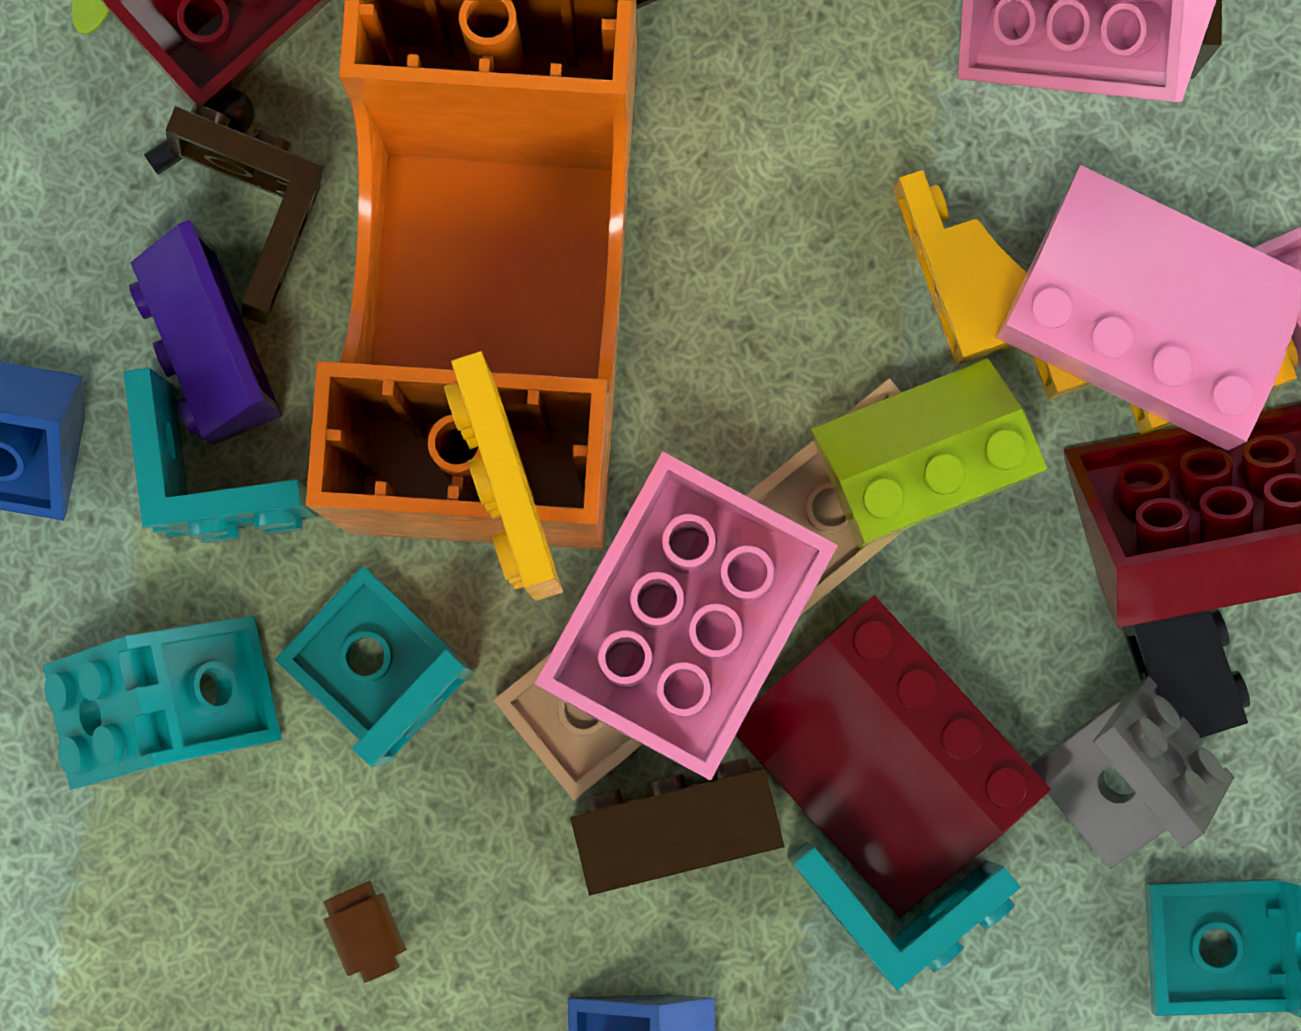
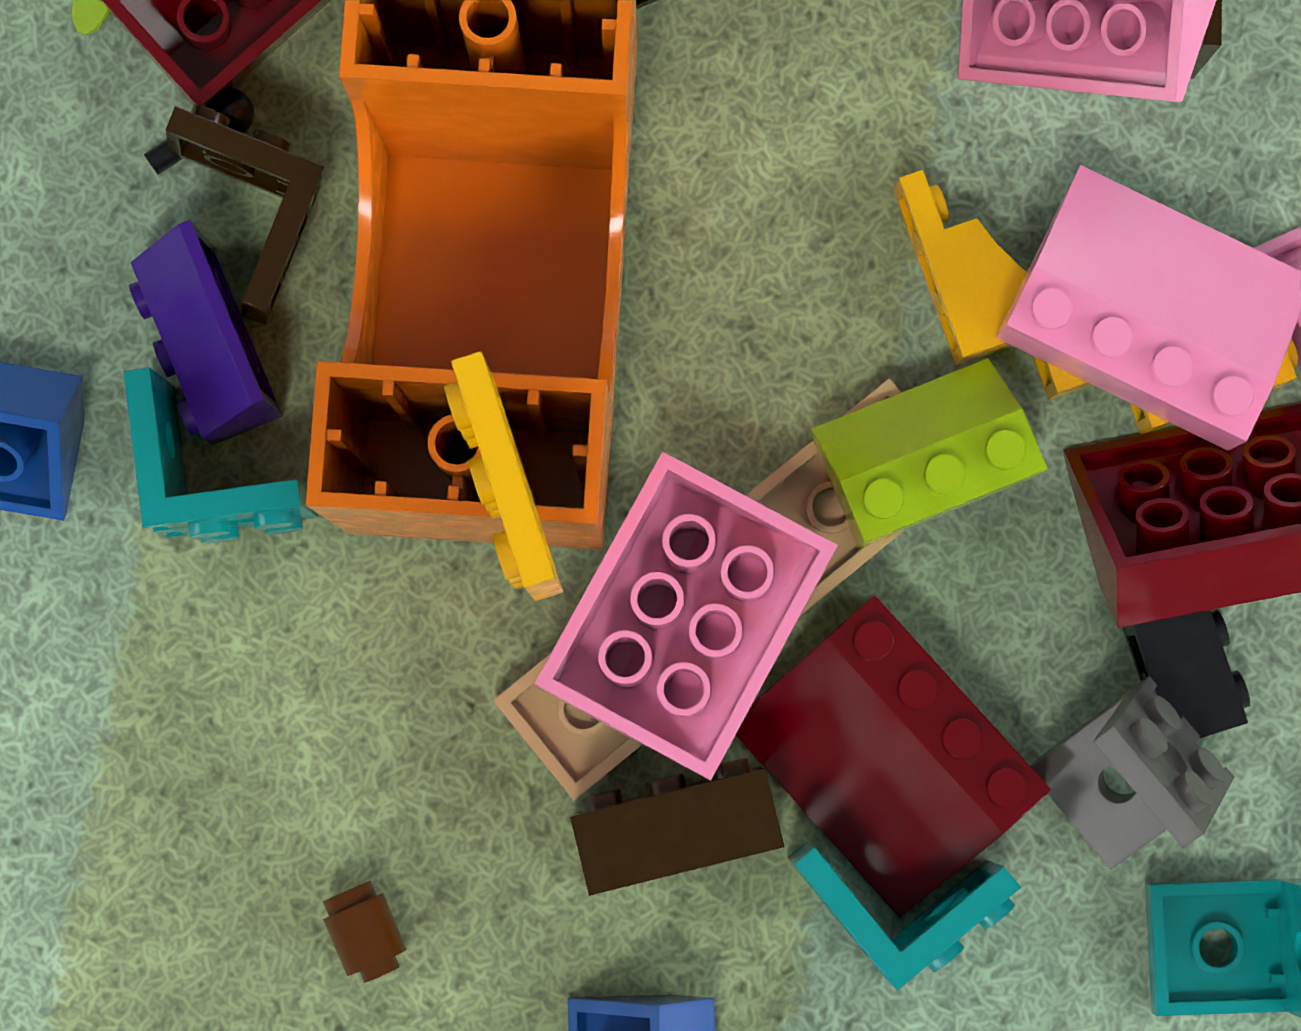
(142, 703): teal bracket -> none
(397, 699): teal bracket -> none

